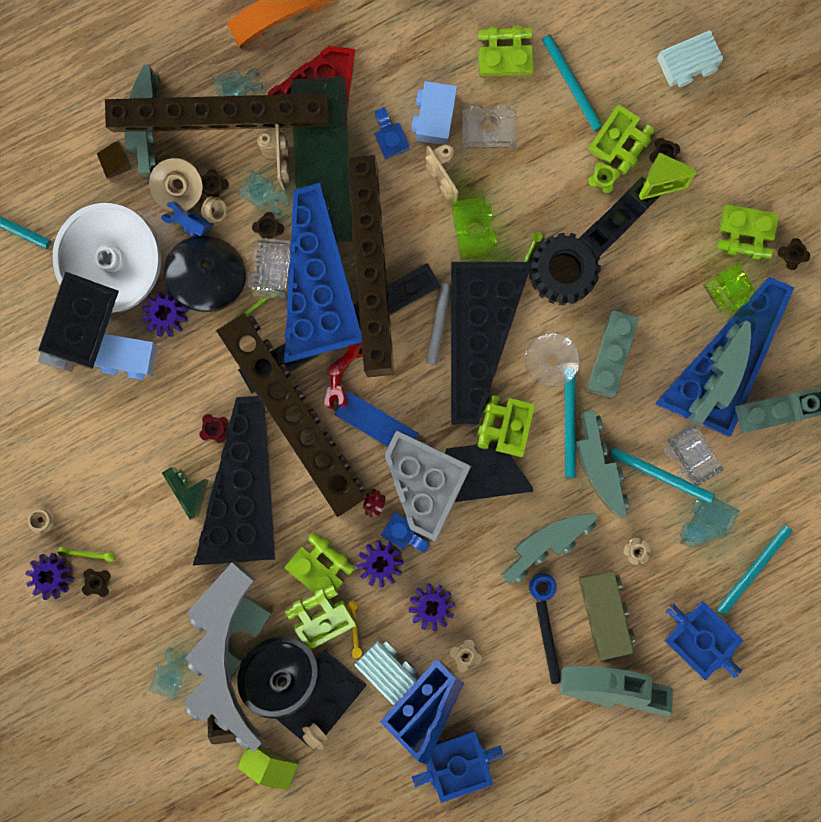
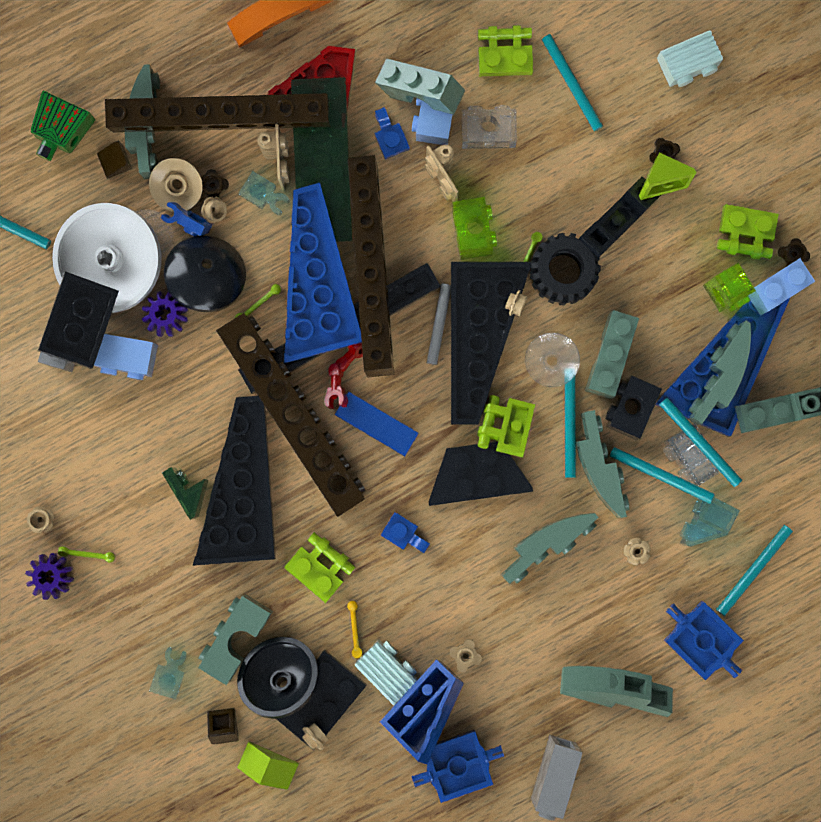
(59, 125): none -> green torso
(103, 579): dark brown plate -> none
(210, 421): dark red plate -> none
(215, 694): light grey arch -> none
(234, 85): clear light blue plate -> none
(268, 220): dark brown plate -> none
(271, 268): clear brick -> none
(324, 624): lime plate -> none
(373, 558): dark purple gear -> none
(374, 503): dark red plate -> none
(408, 81): none -> sand green arch
(422, 606): dark purple gear -> none
(424, 482): light grey plate -> none
(516, 303): none -> tan plate
(548, 642): black bar -> none
(551, 587): blue plate -> none
(556, 777): none -> light grey brick
(606, 170): lime plate -> none
(607, 614): olive brick -> none
(614, 134): lime plate -> none
(645, 397): none -> black brick
(700, 442): none -> teal bar
(781, 286): none -> light blue brick

